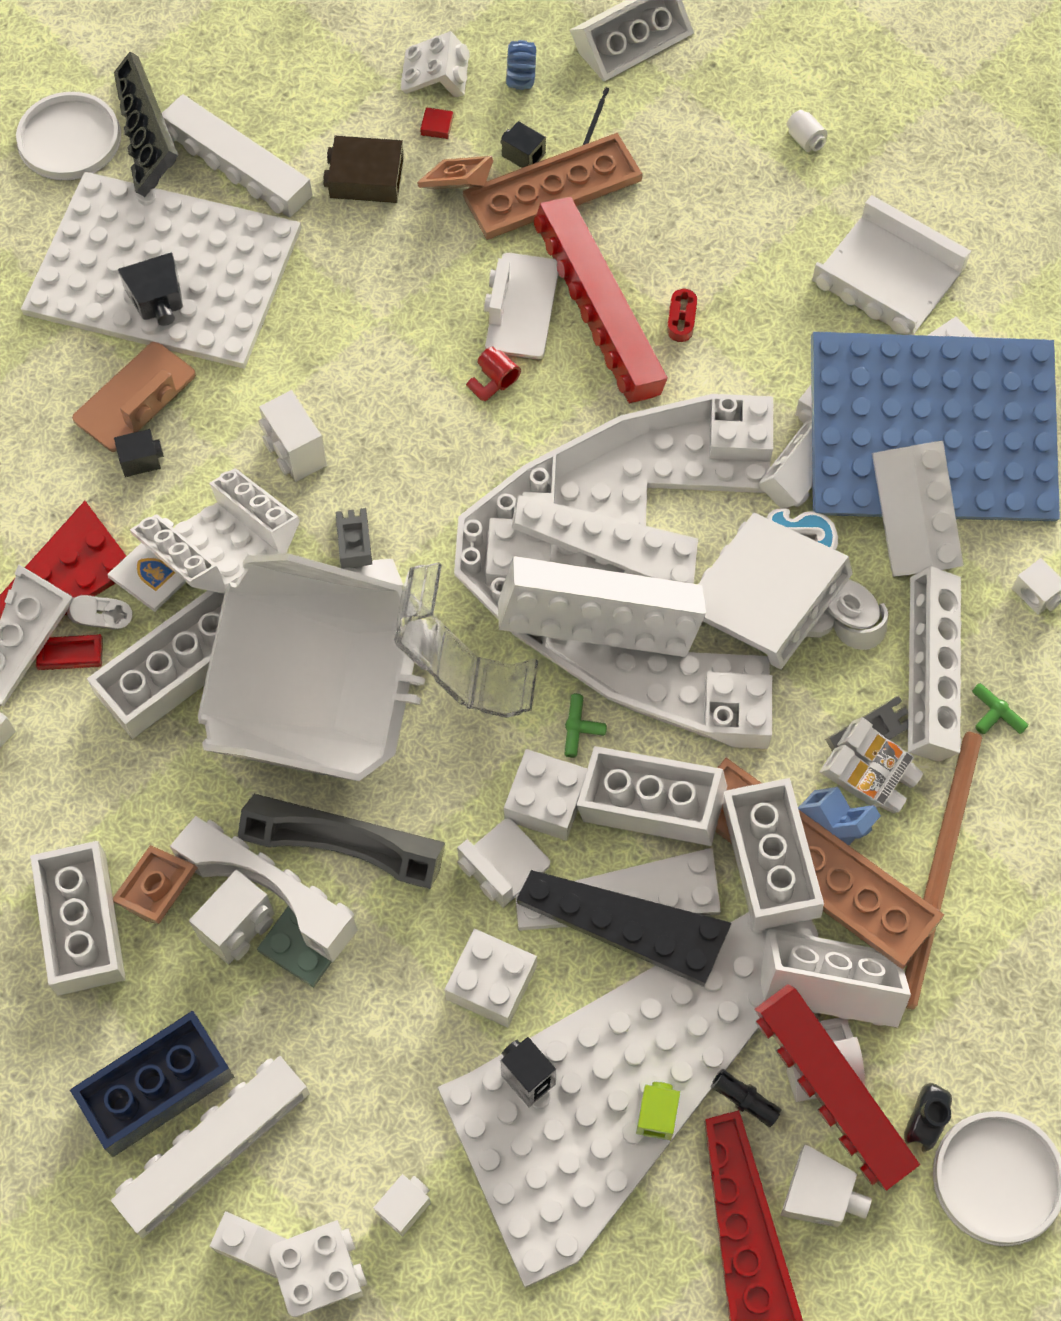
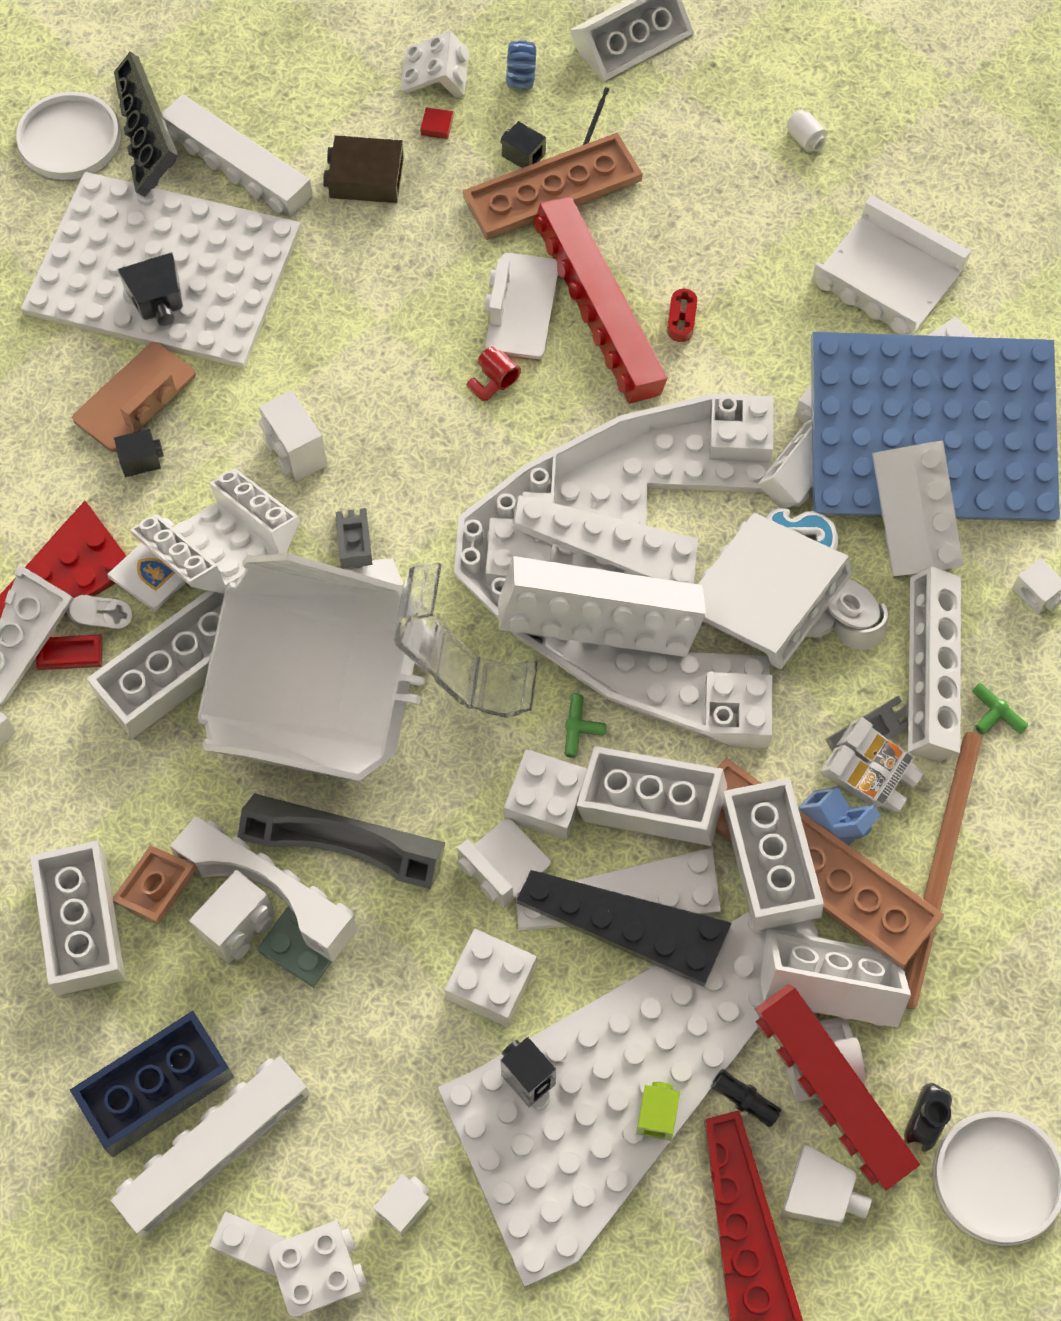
(458, 173): nougat slope -> none

